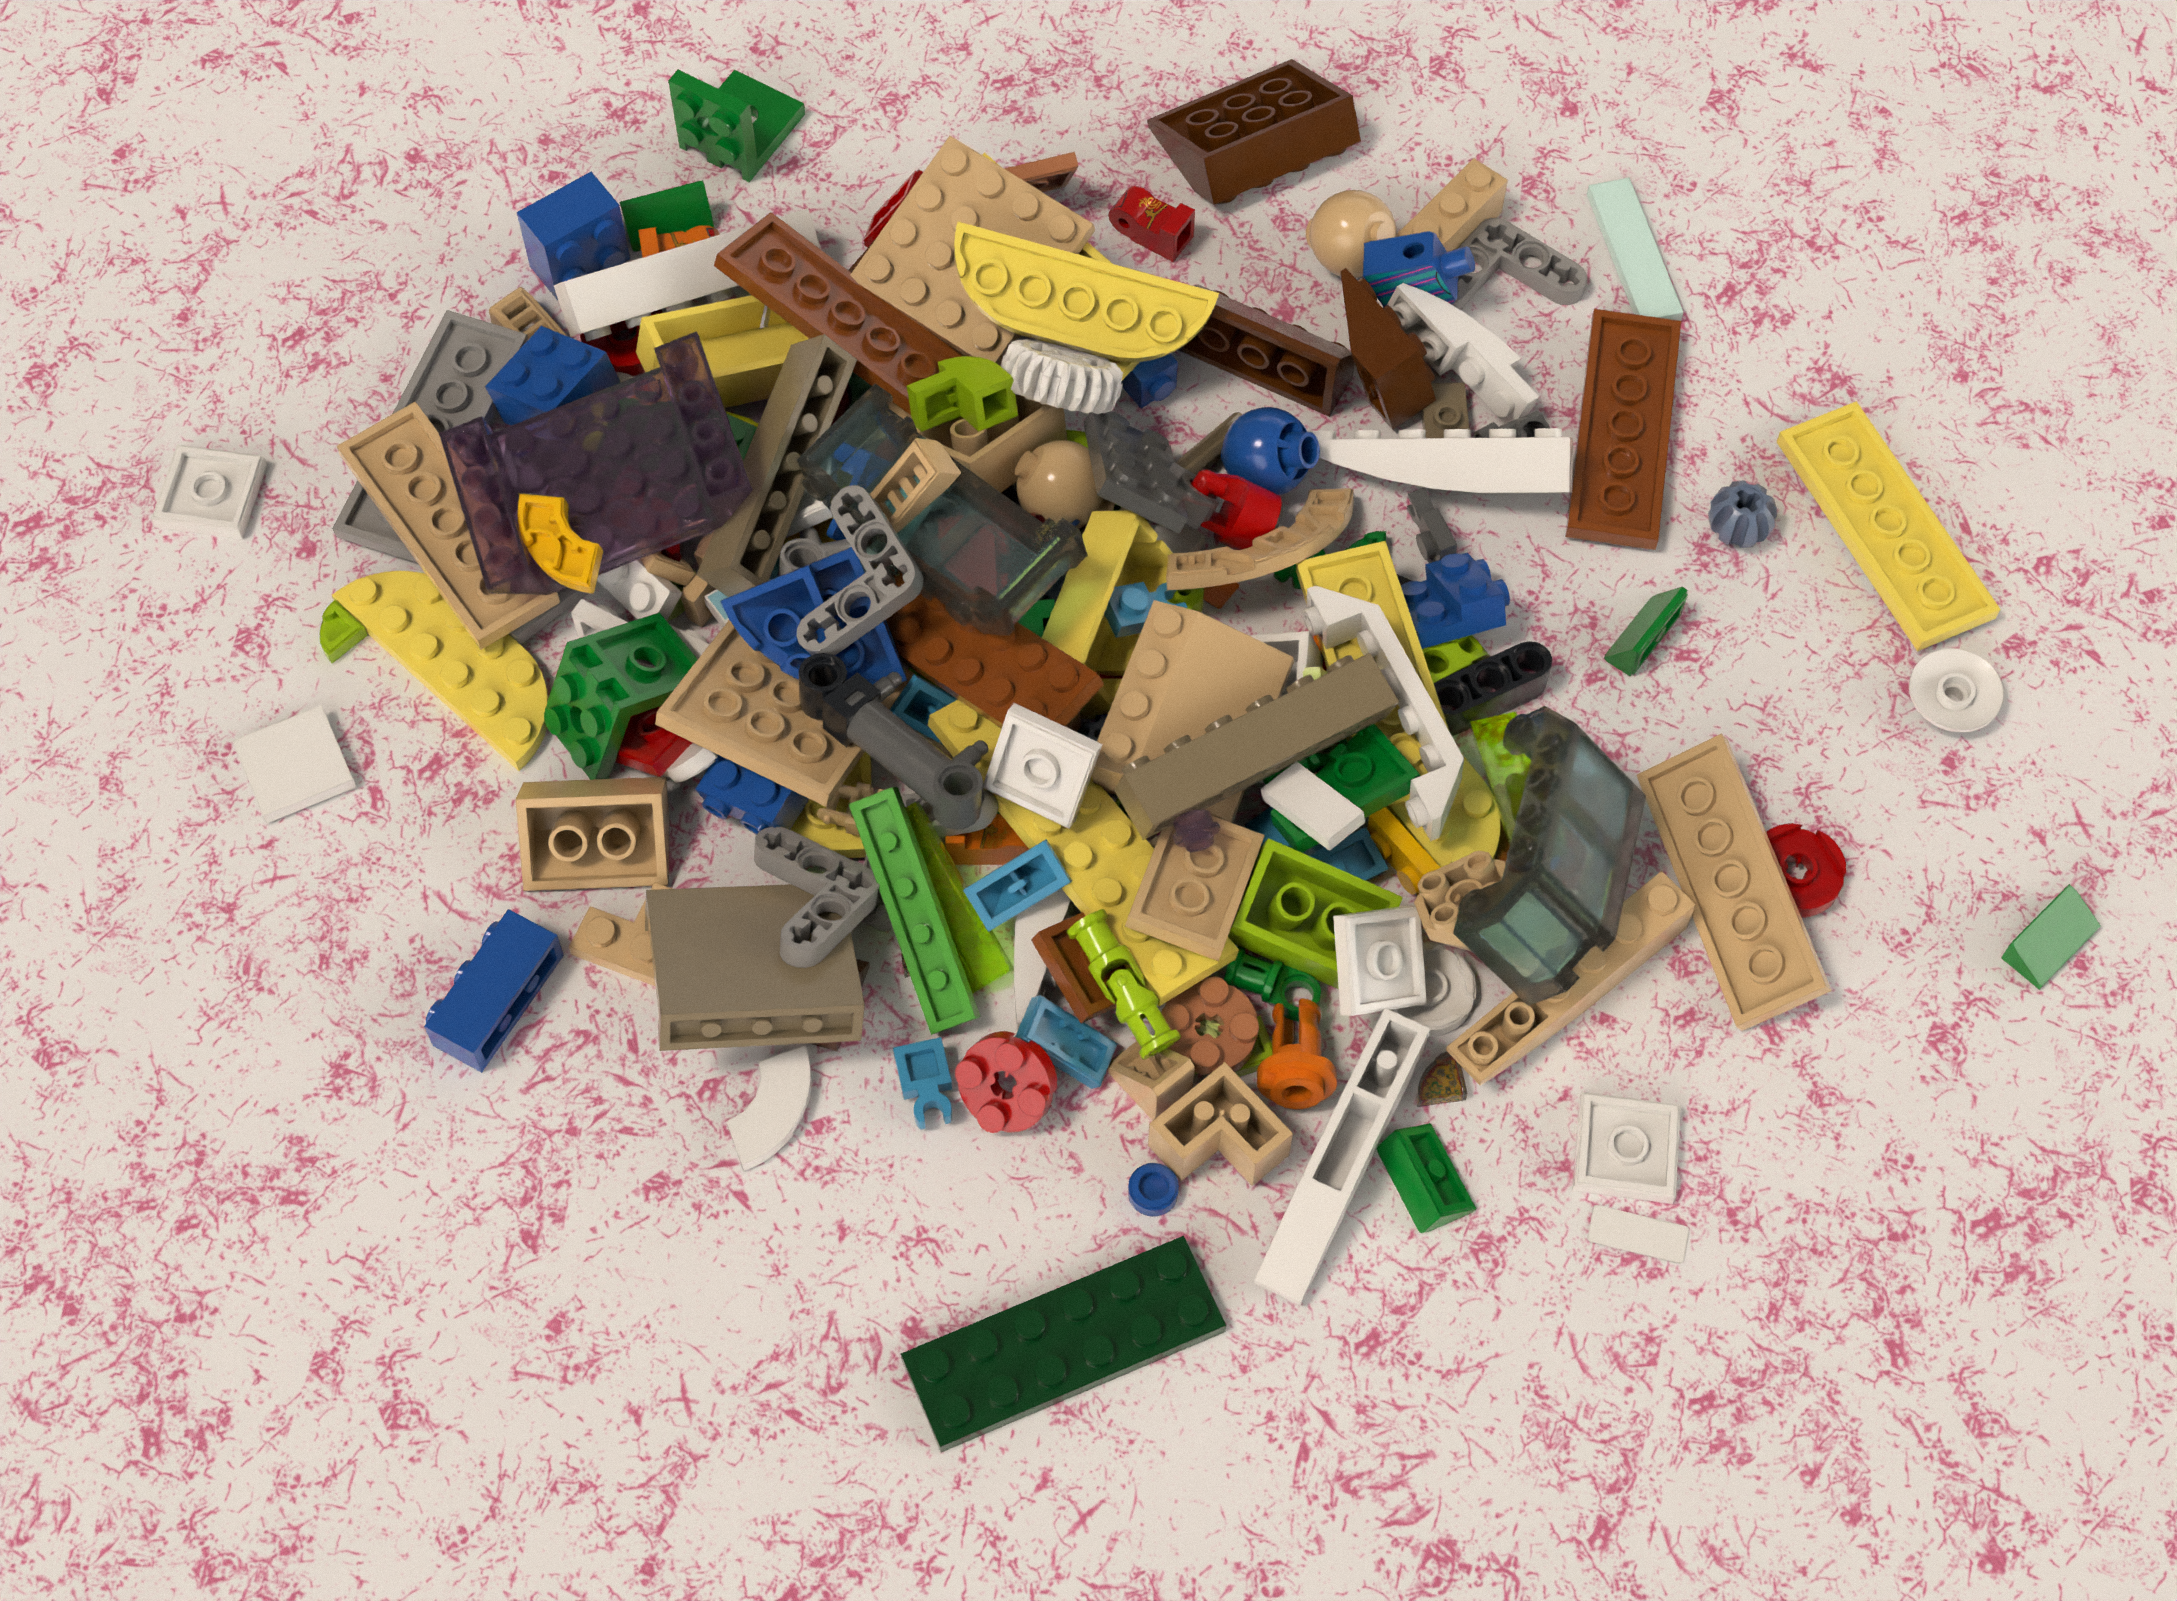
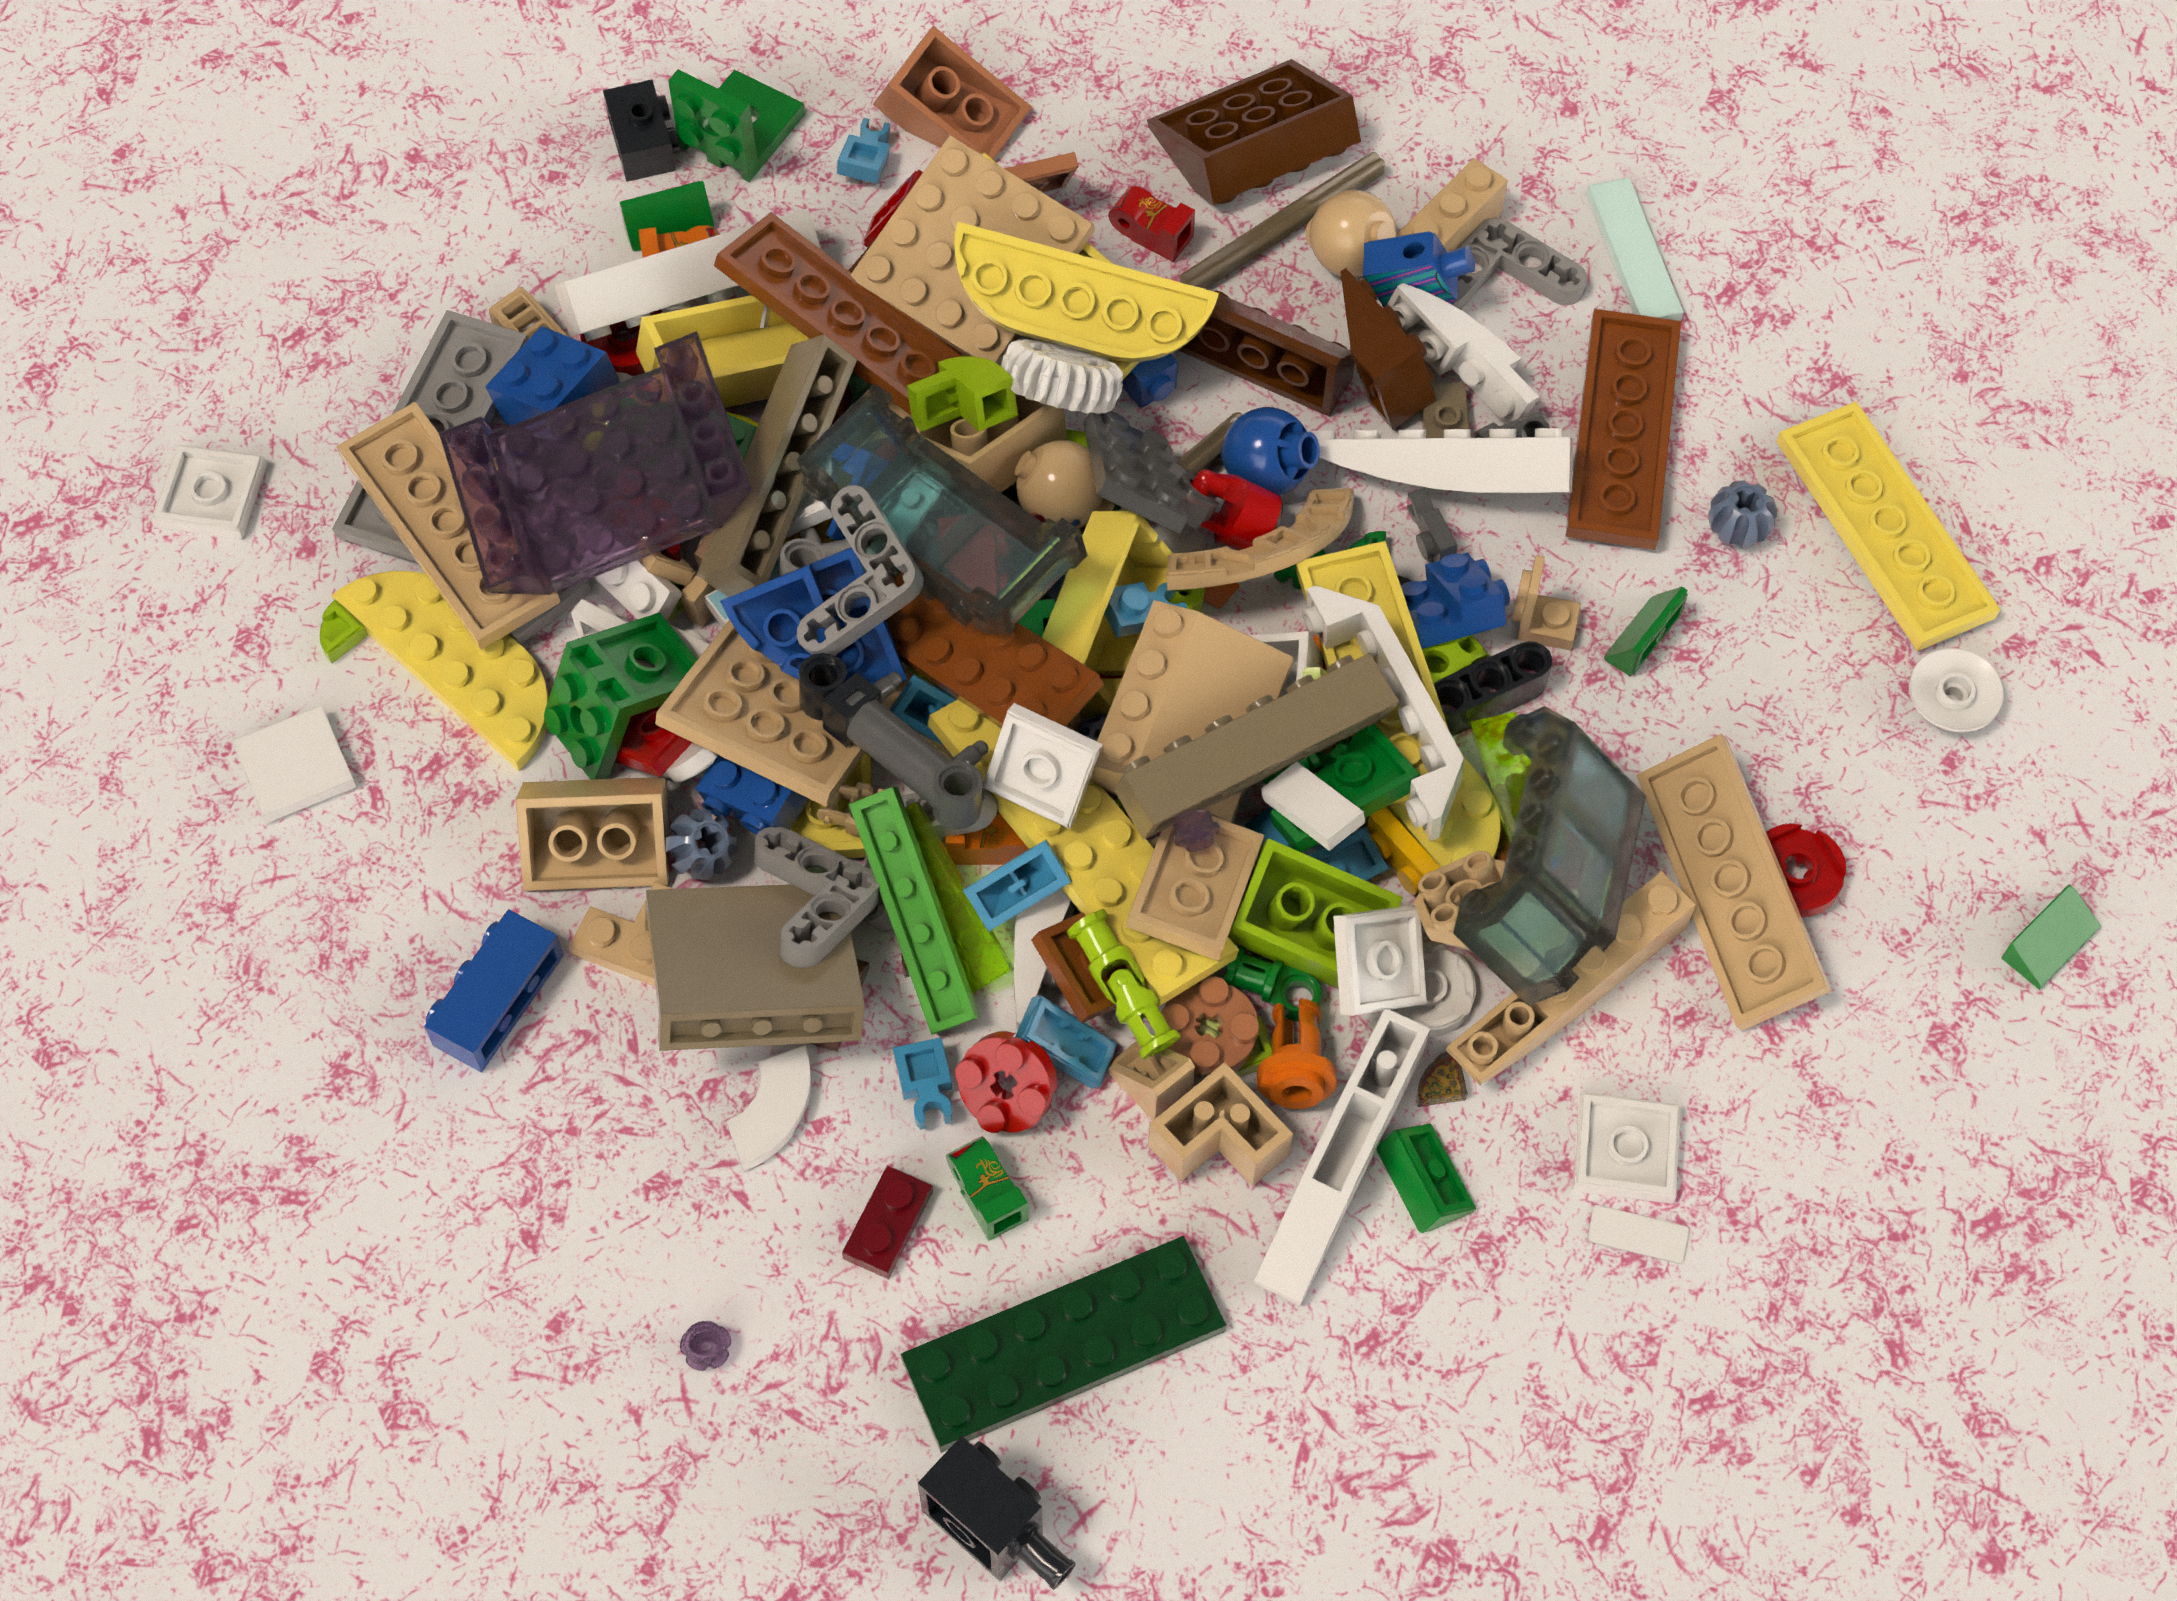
(554, 544): yellow tile -> none
(573, 232): blue brick -> none
(640, 130): none -> black brick
(697, 1335): none -> clear purple plate
(715, 836): none -> sand blue piece
(865, 155): none -> dark azure plate
(887, 1222): none -> dark red plate
(936, 474): tan slope -> none
(951, 94): none -> nougat slope
(987, 1188): none -> green leg
(990, 1513): none -> black brick
(1153, 1189): blue tile -> none
(1281, 223): none -> dark tan axle
(1543, 617): none -> tan bracket

